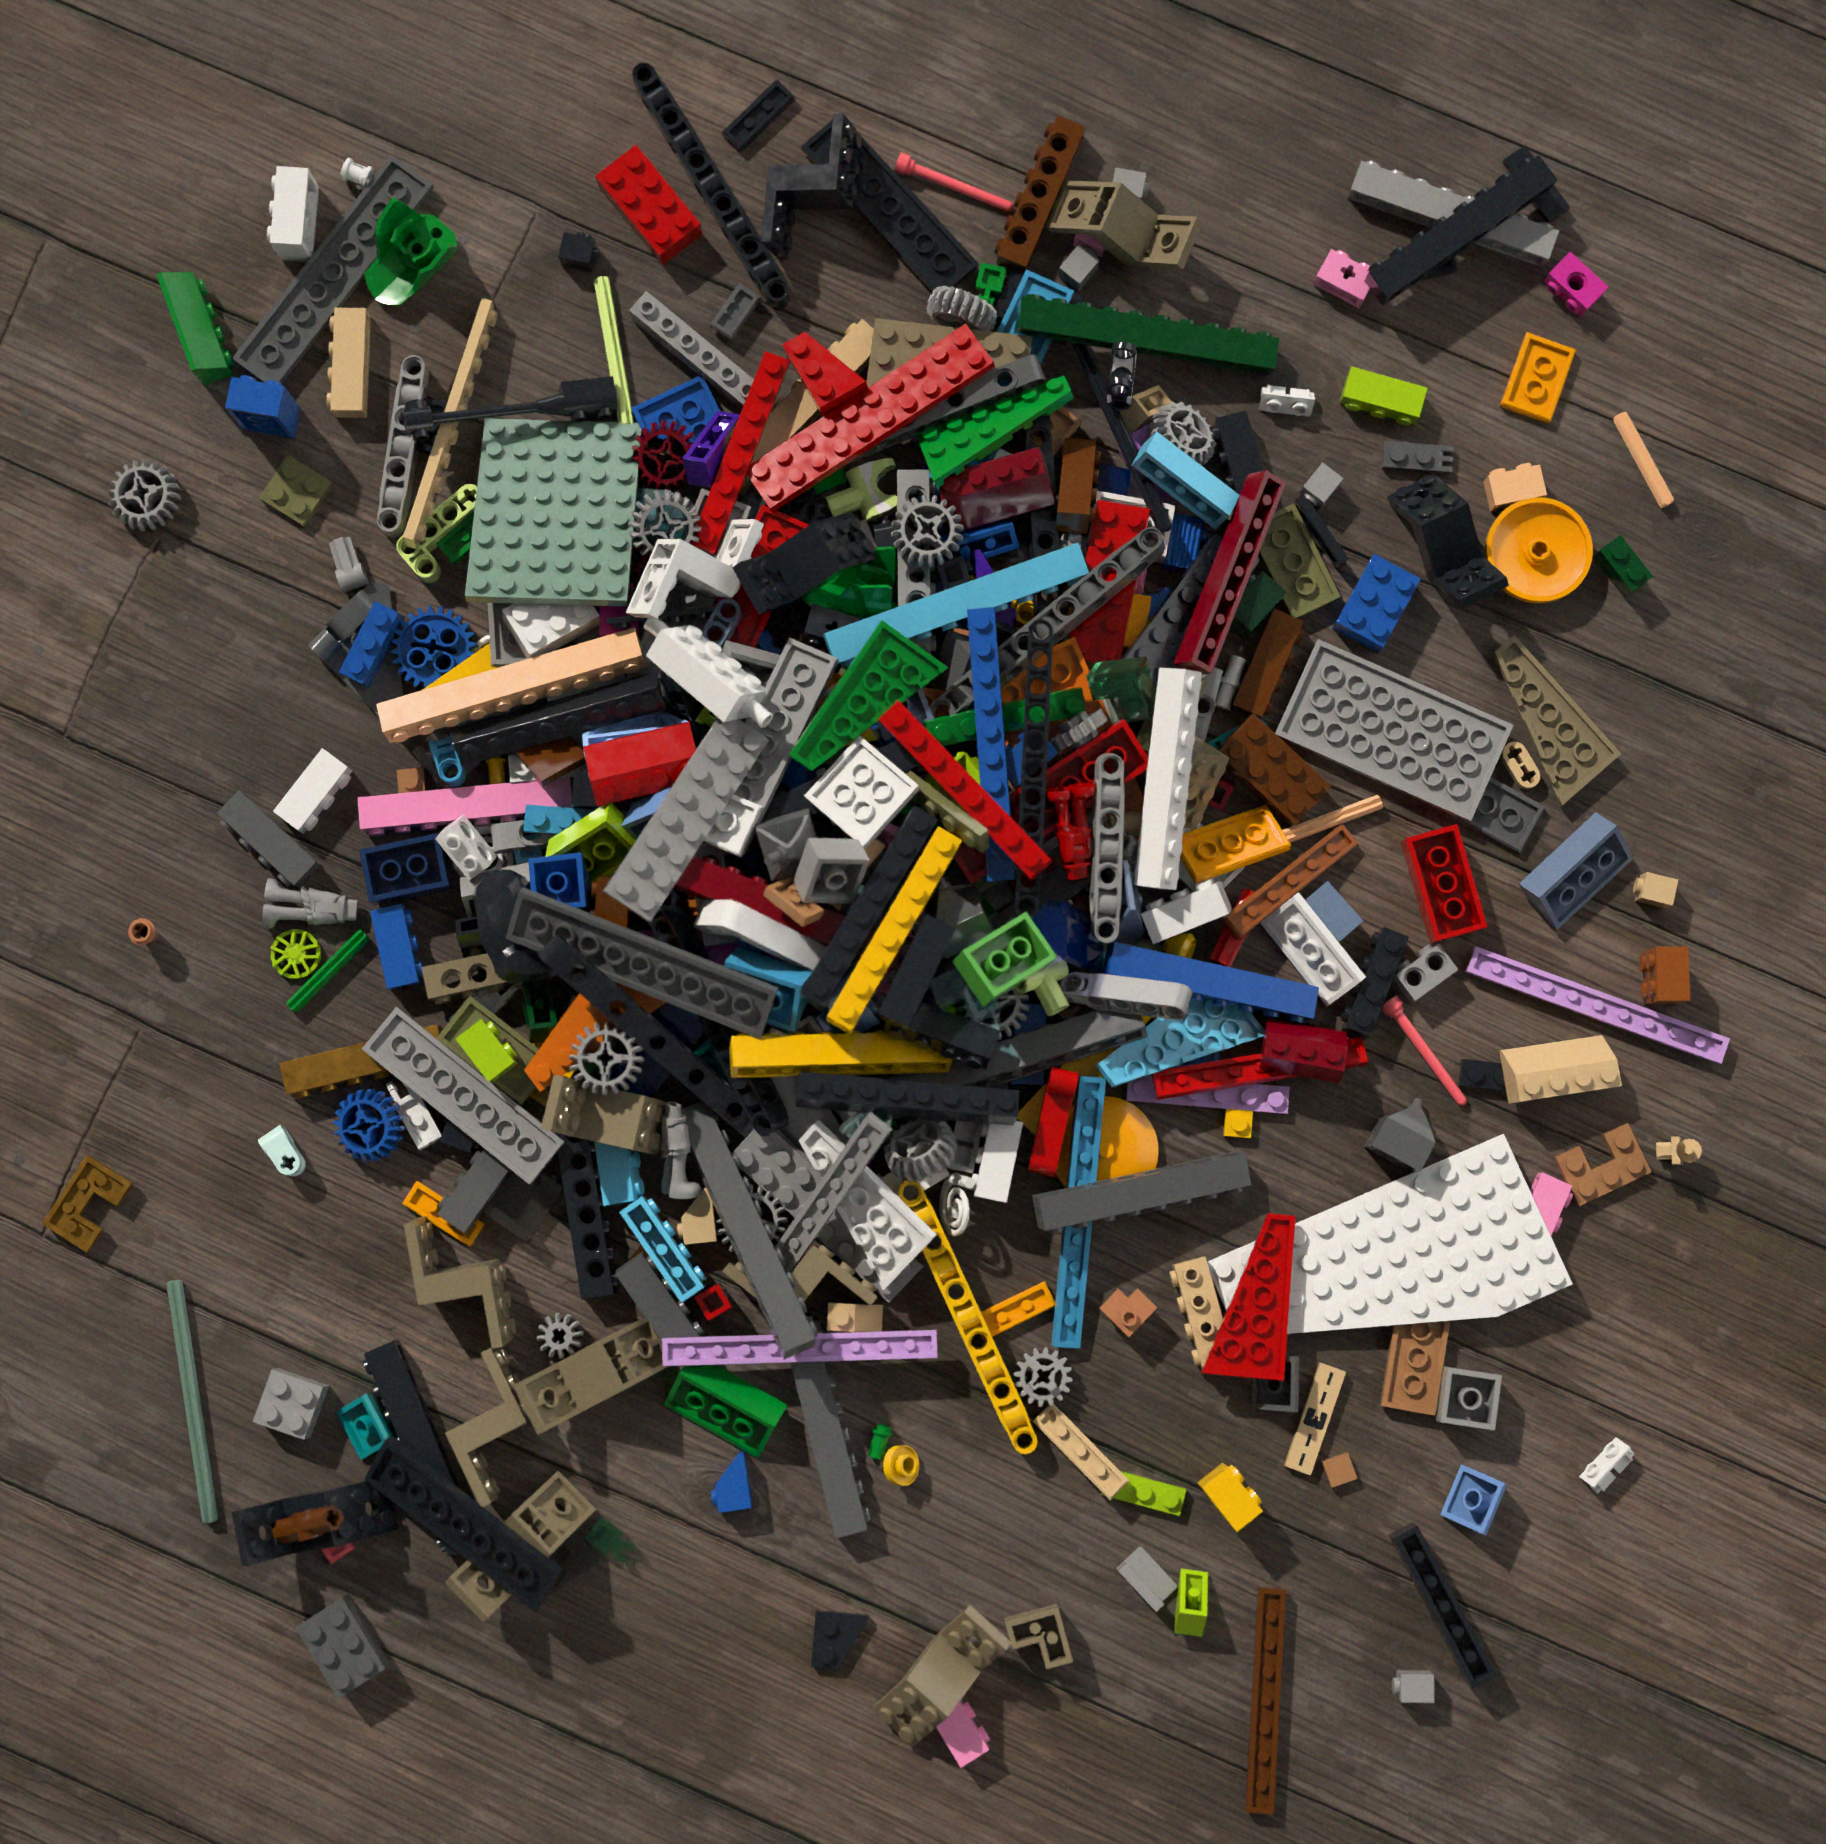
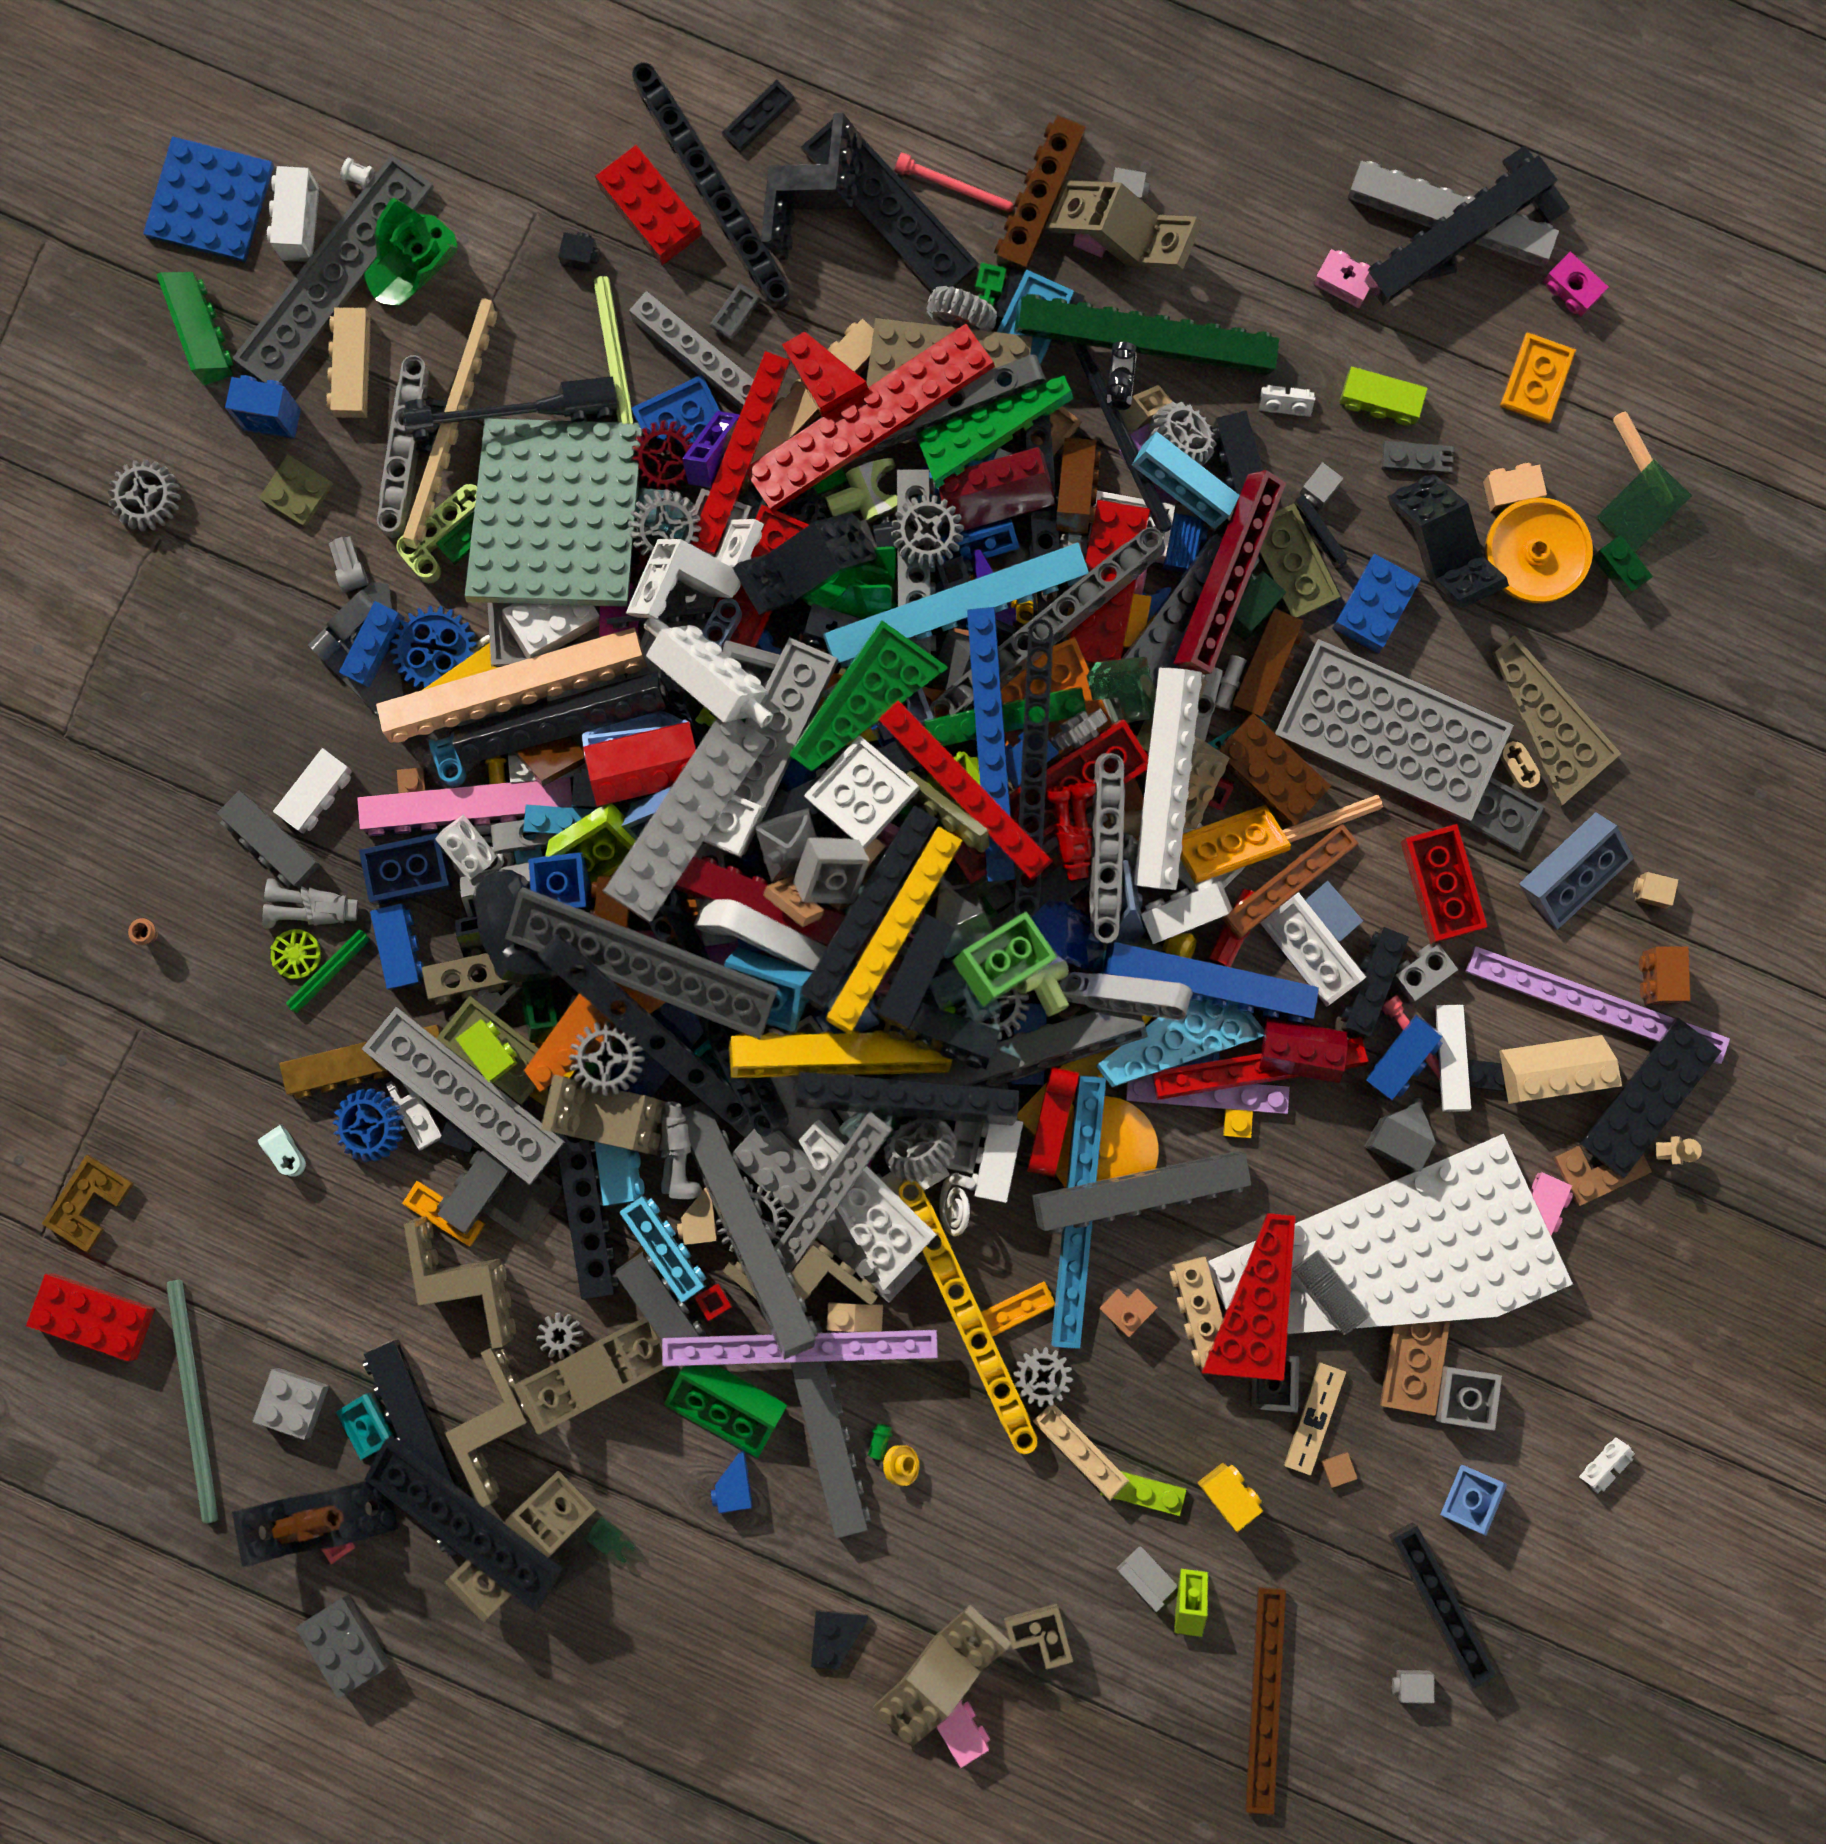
(90, 1317): none -> red brick
(208, 199): none -> blue plate
(1079, 267): light grey brick -> none
(1113, 479): clear blue piece -> none
(1338, 1300): none -> dark grey piece
(1405, 1058): none -> blue brick
(1453, 1058): none -> white tile
(1644, 506): none -> clear green tile
(1650, 1098): none -> black plate

